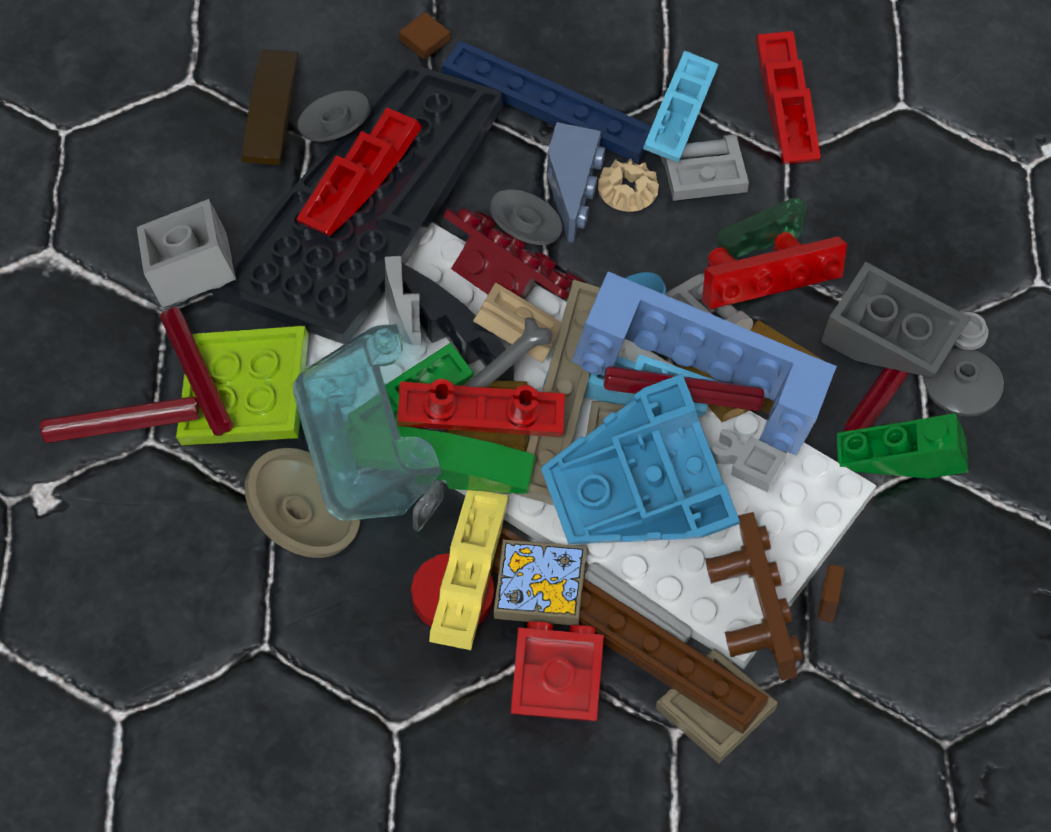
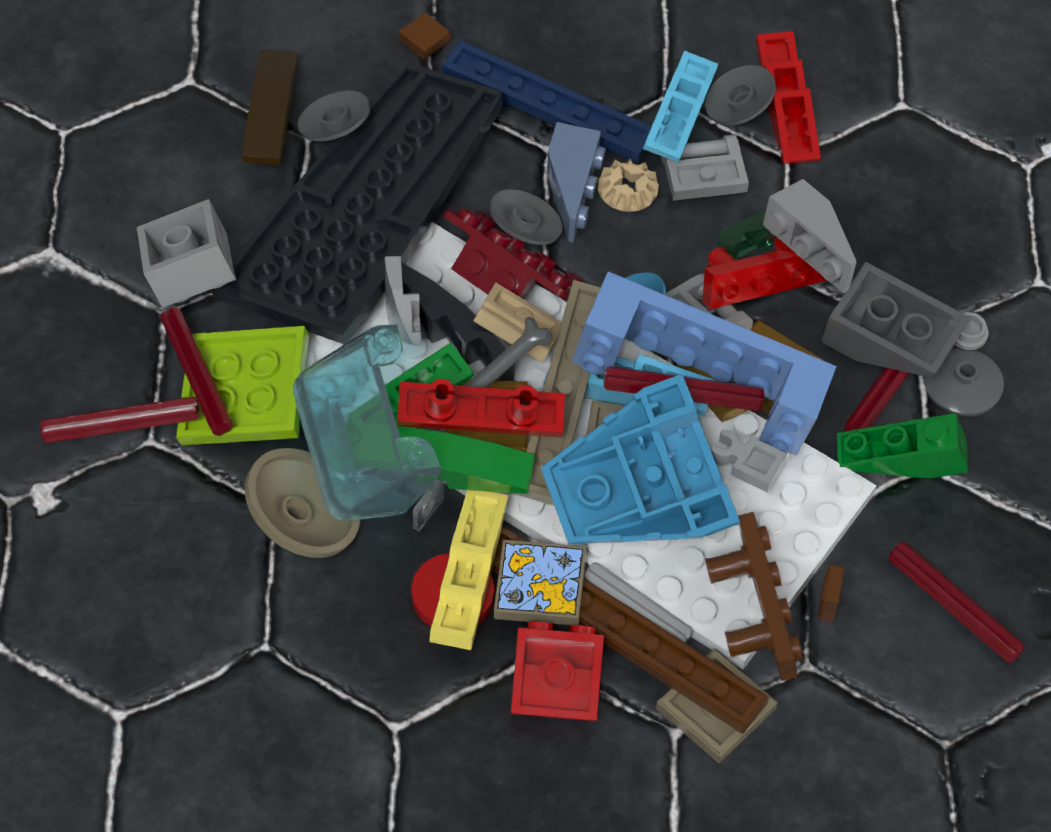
(359, 174): red slope -> none
(740, 95): none -> dark grey dish
(812, 230): none -> light grey slope
(956, 602): none -> dark red axle

